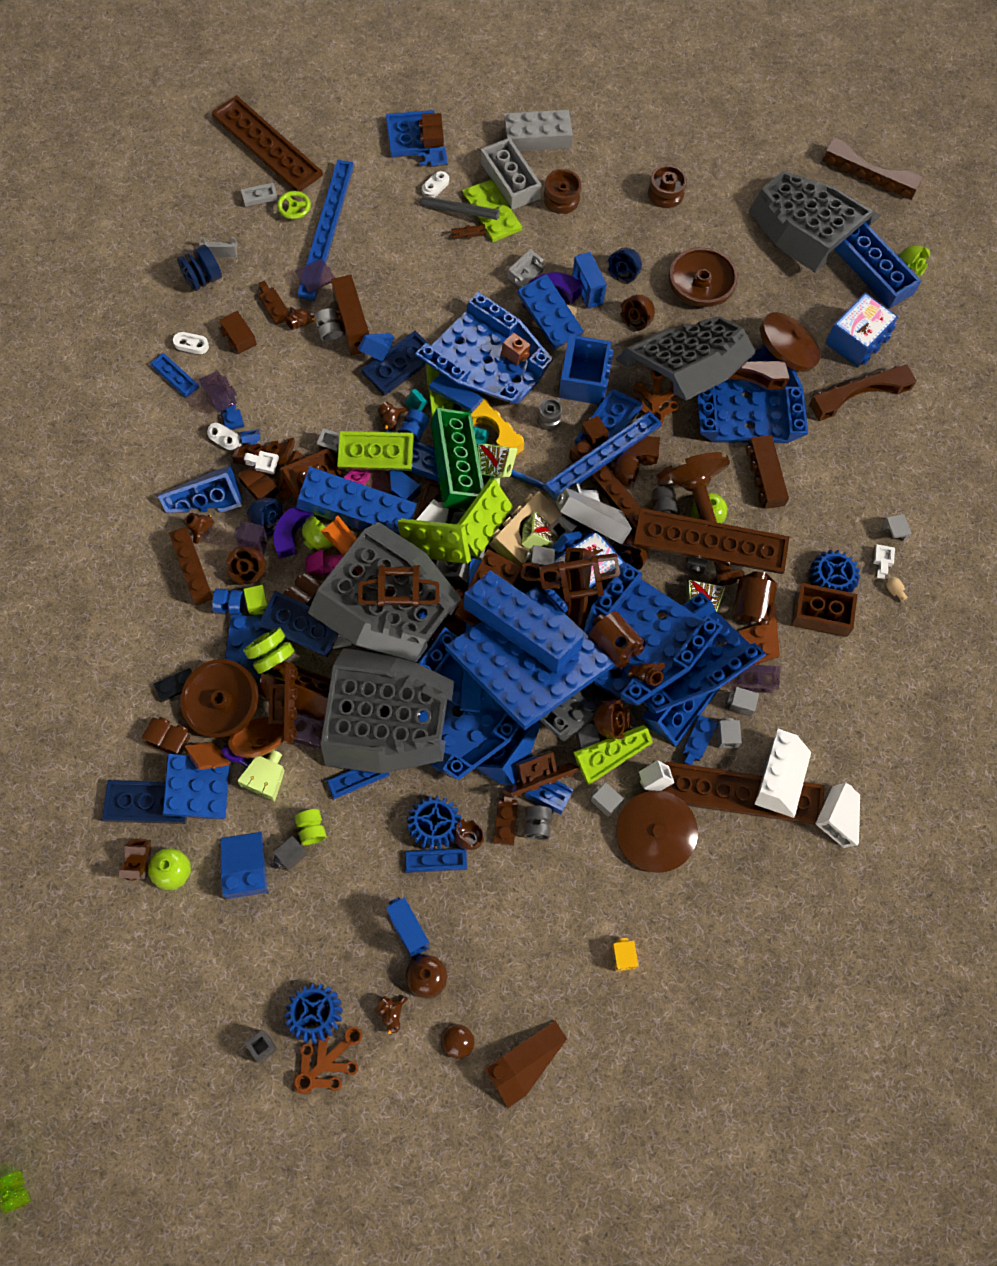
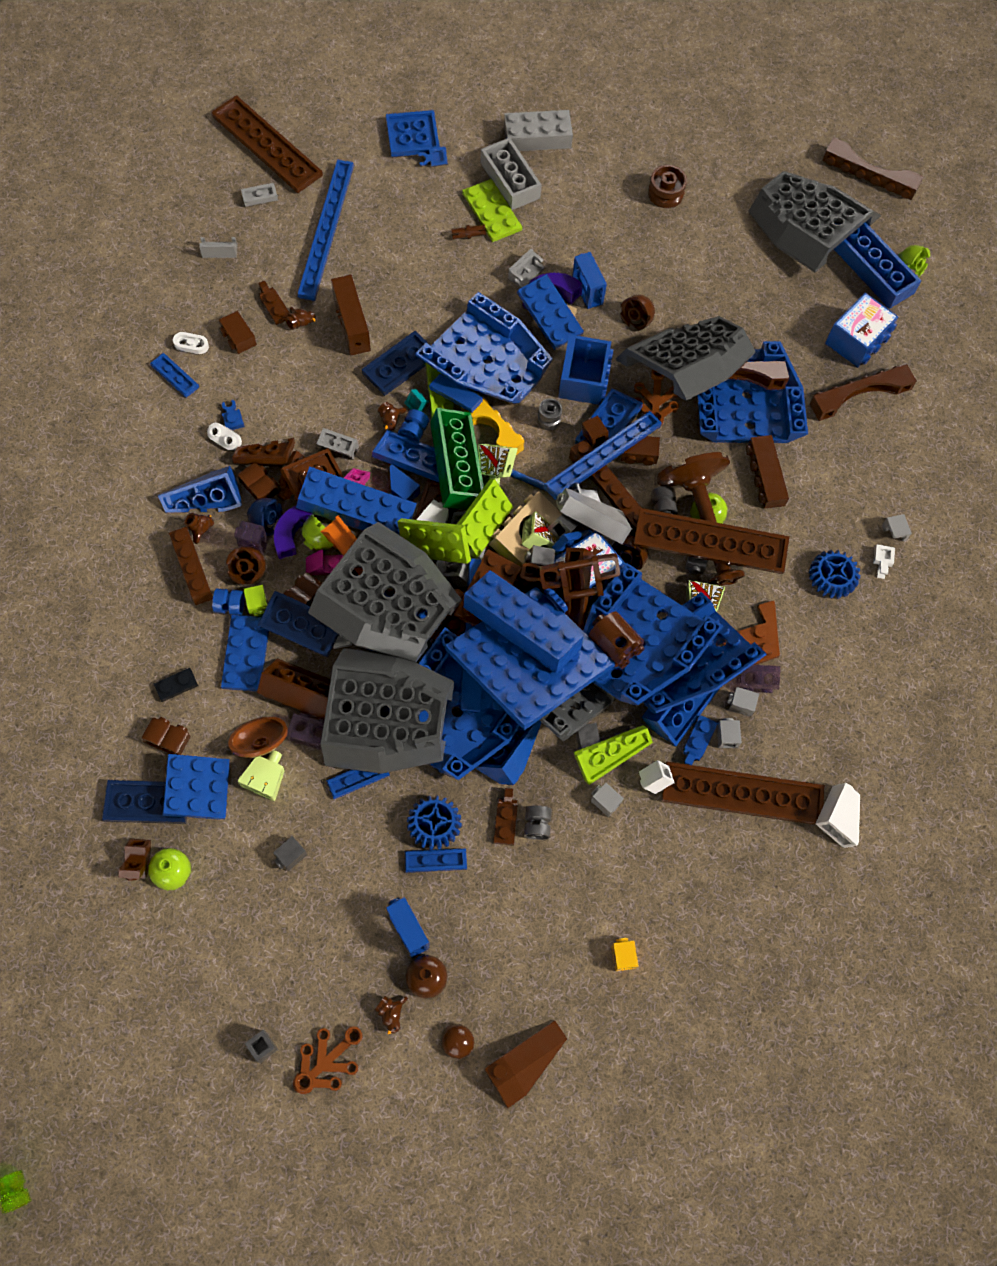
(197, 268): dark blue wheel -> none
(206, 755): dark orange piece -> none
(218, 391): clear purple brick -> none
(219, 698): reddish brown dish -> none
(226, 752): dark purple rock -> none
(243, 866): blue slope -> none
(250, 437): blue plate -> none
(265, 462): white plate -> none
(268, 650): lime wheel -> none
(282, 703): reddish brown bracket -> none
(294, 210): lime piece -> none
(306, 1019): blue gear -> none
(310, 827): lime wheel -> none
(315, 275): clear purple piece -> none
(328, 324): light grey wheel -> none
(375, 450): lime plate -> none
(376, 345): blue slope -> none
(382, 599): reddish brown bar -> none
(432, 130): reddish brown brick -> none
(435, 184): white plate -> none
(460, 207): dark grey axle -> none
(468, 828): reddish brown hair -> none
(481, 435): teal tile -> none
(515, 349): dark orange brick -> none
(537, 772): reddish brown bracket -> none
(551, 796): blue plate -> none
(562, 191): reddish brown wheel -> none
(612, 719): reddish brown cylinder -> none
(623, 261): dark blue cylinder -> none
(626, 468): reddish brown cylinder -> none
(648, 673): reddish brown animal -> none
(656, 831): reddish brown dish -> none
(703, 276): reddish brown dish -> none
(755, 598): reddish brown cylinder -> none
(783, 774): white slope -> none
(789, 341): reddish brown dish -> none
(824, 609): reddish brown brick -> none
(896, 587): tan cylinder -> none

